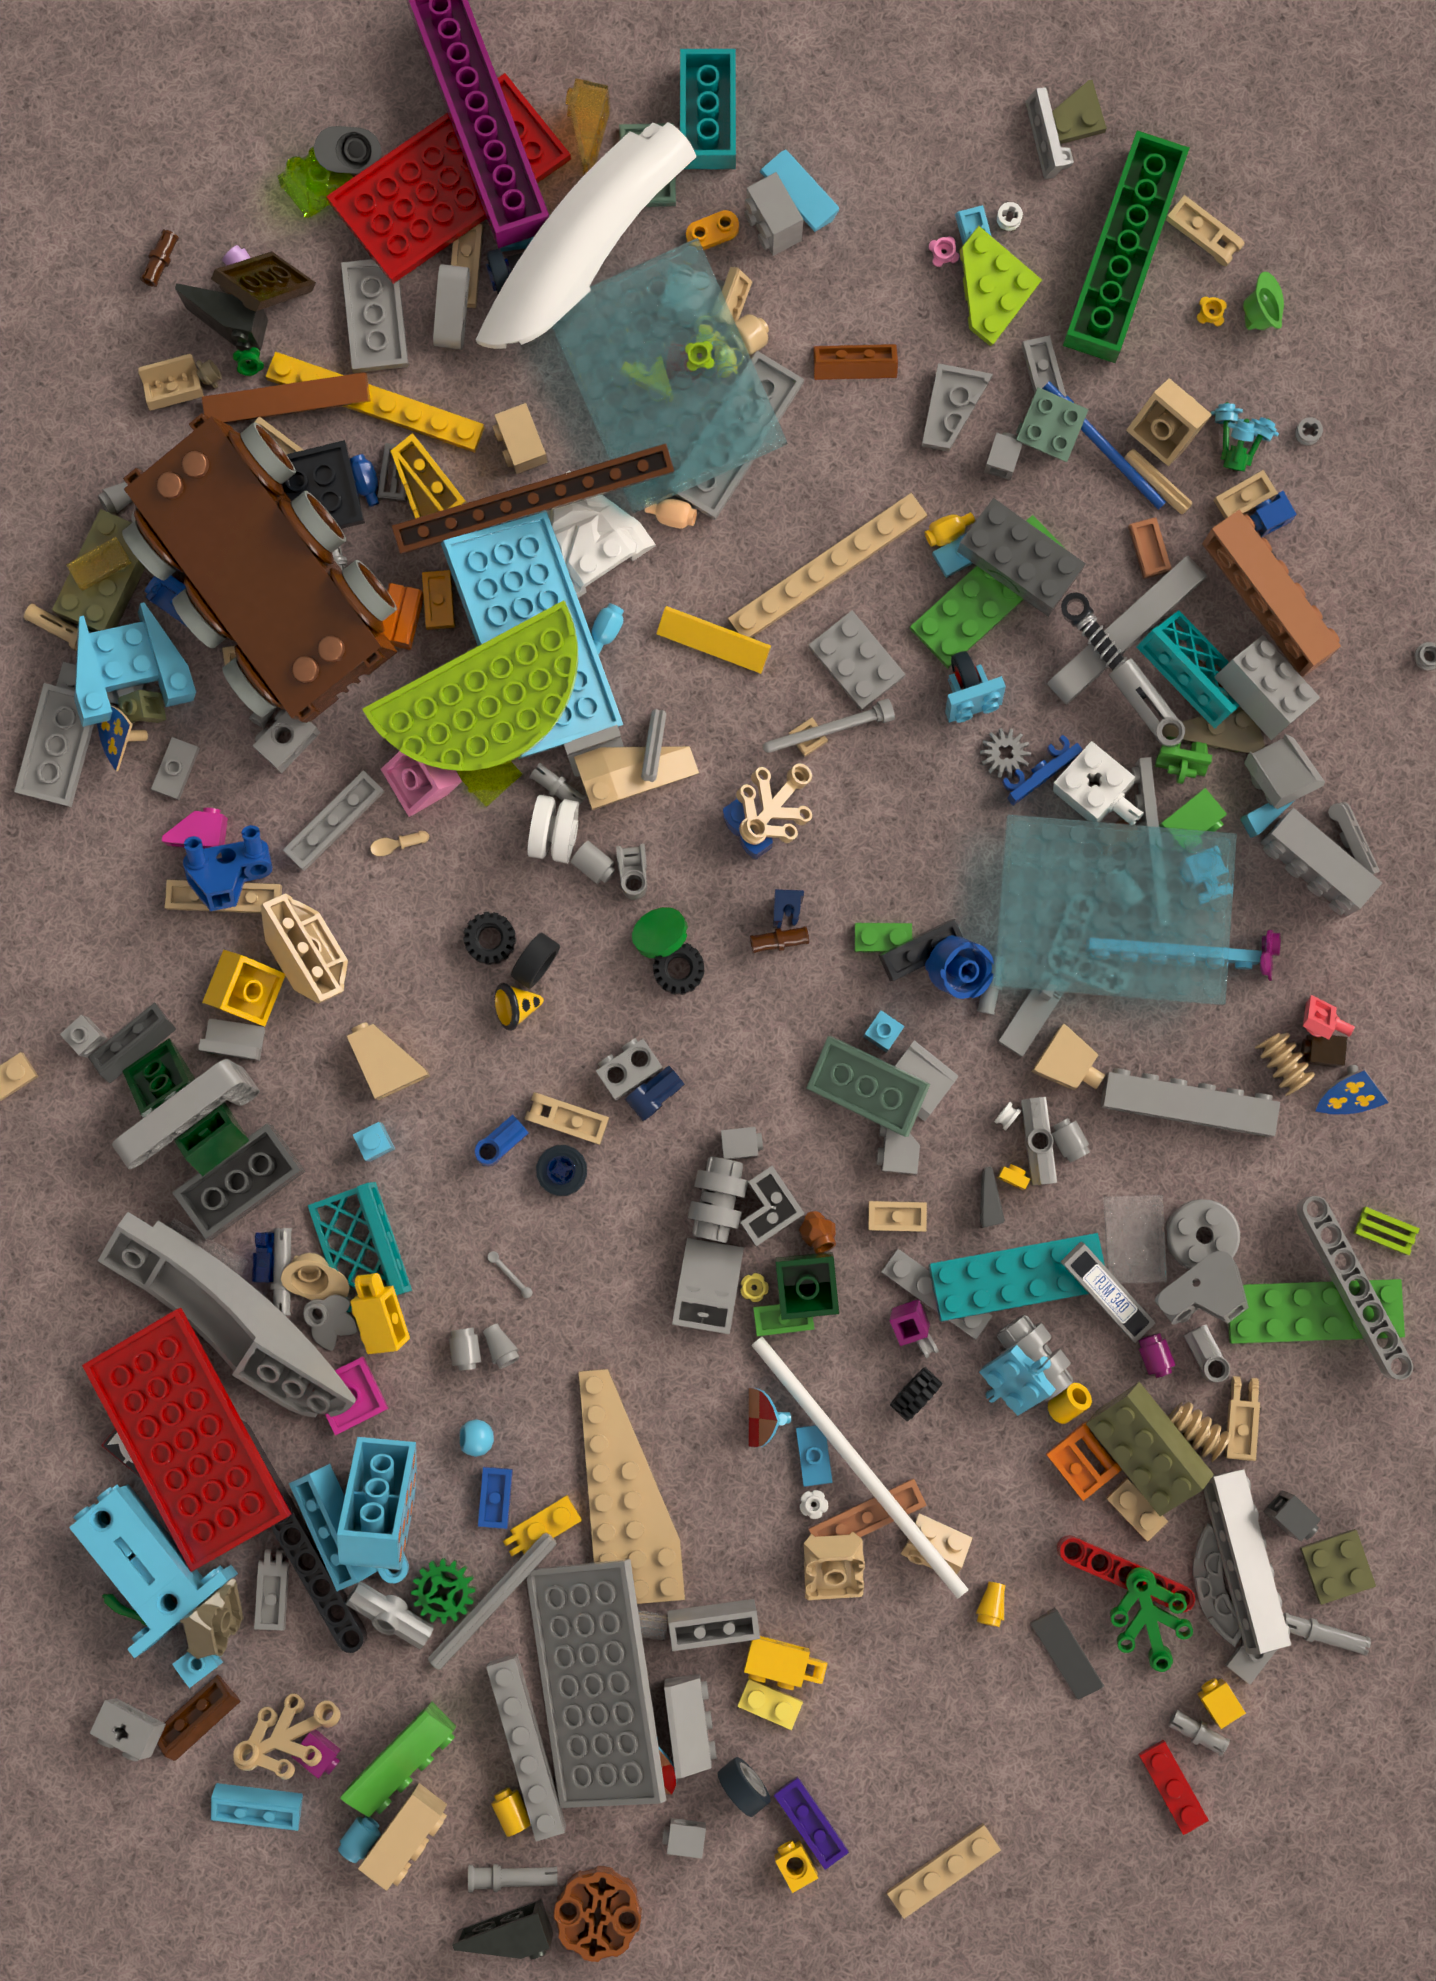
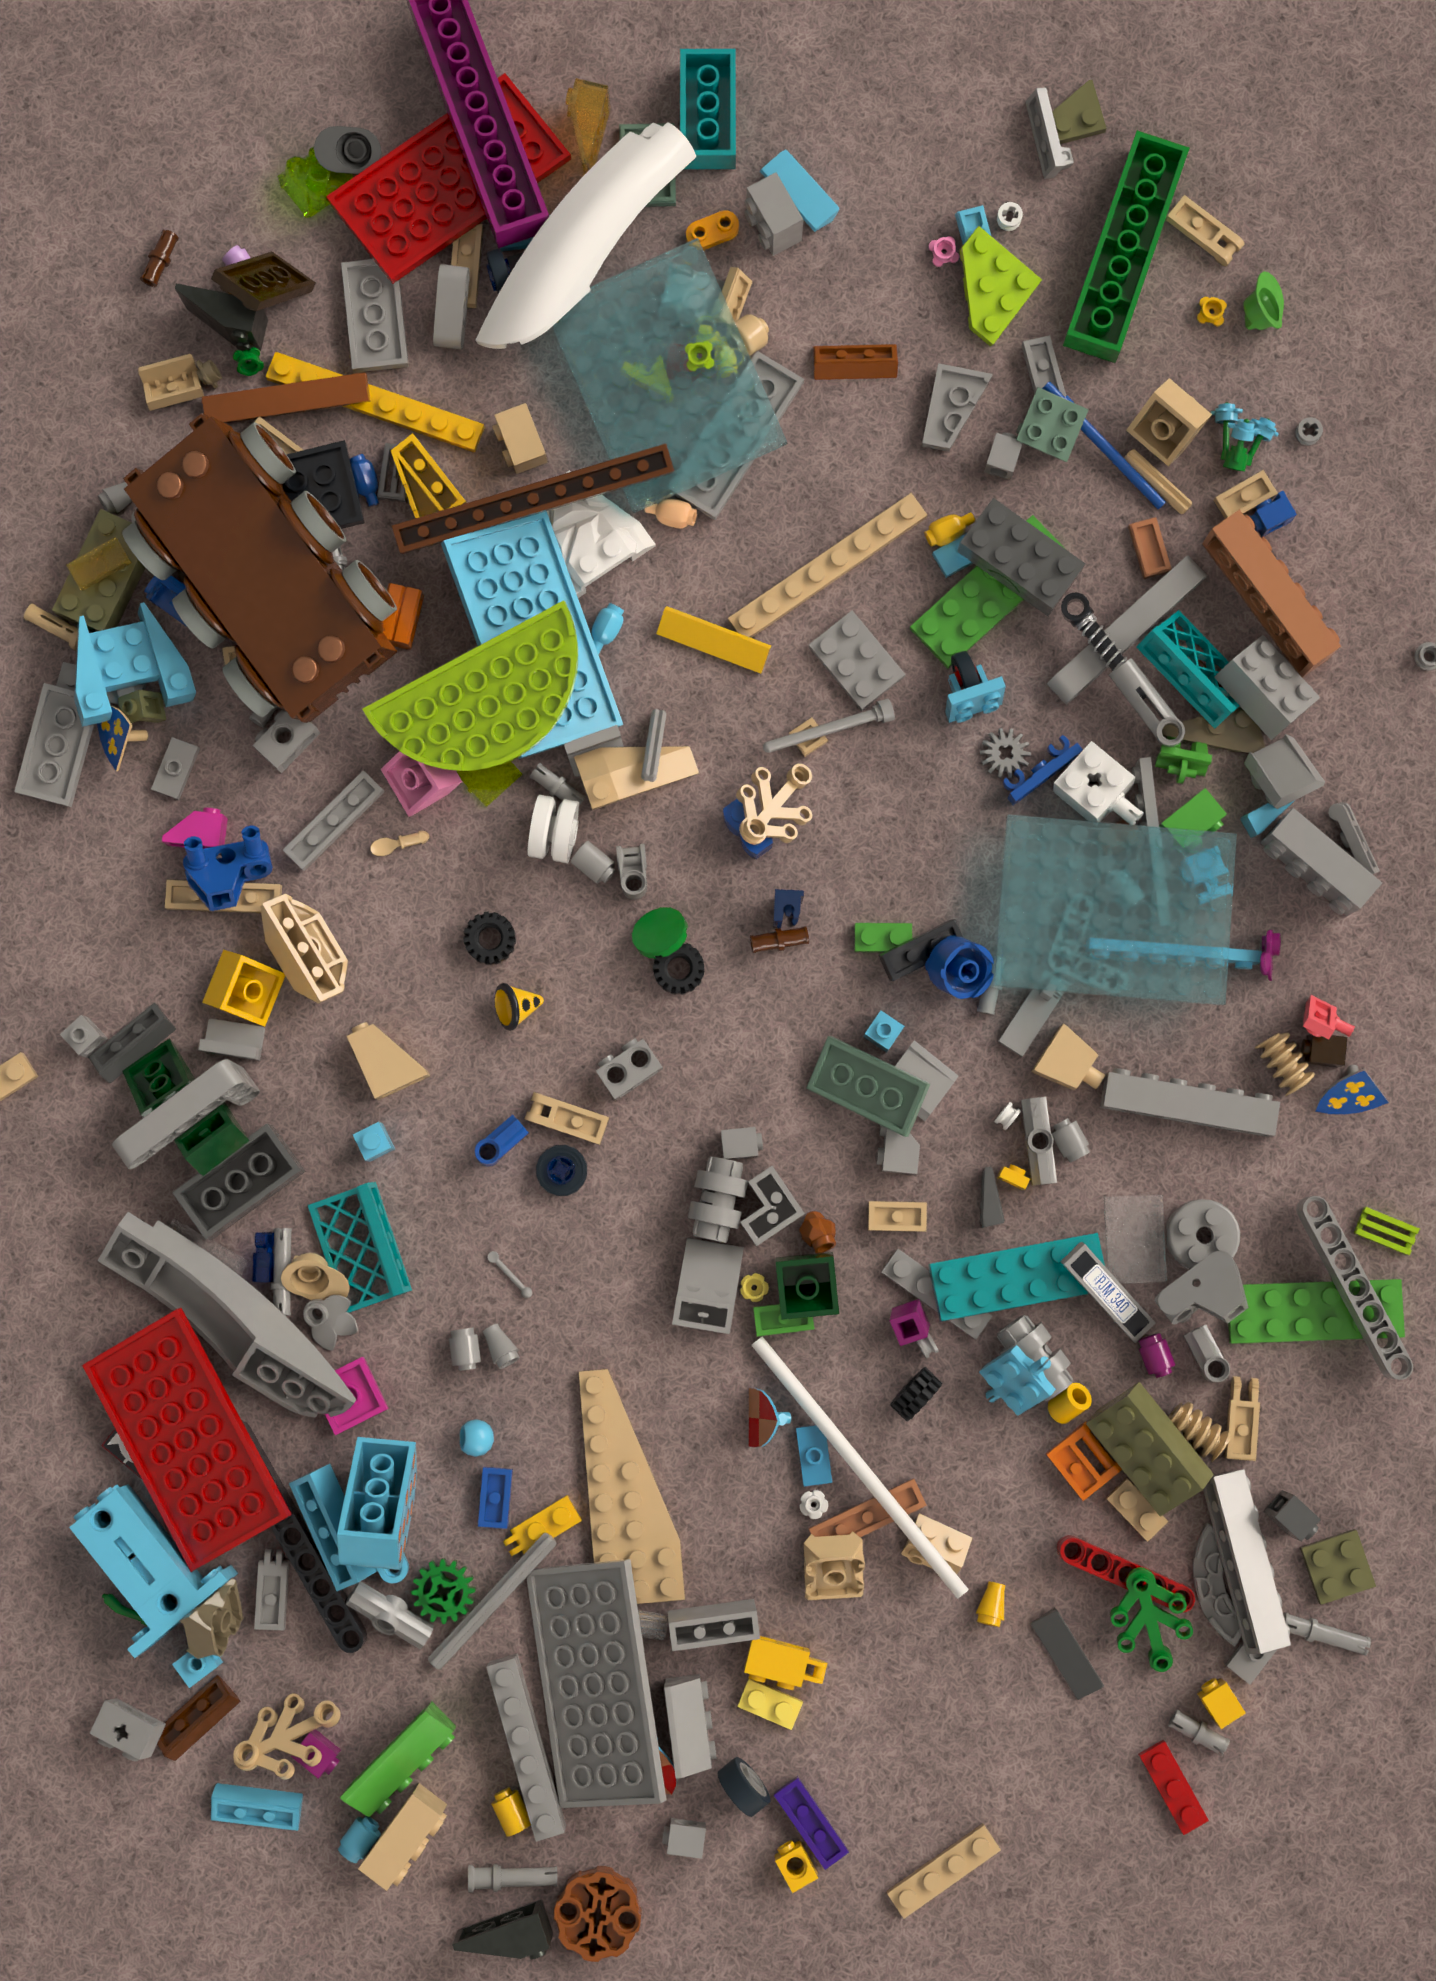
(378, 1315): yellow brick -> none
(438, 599): light orange plate -> none
(535, 960): black tyre -> none
(650, 1096): dark blue piece -> none

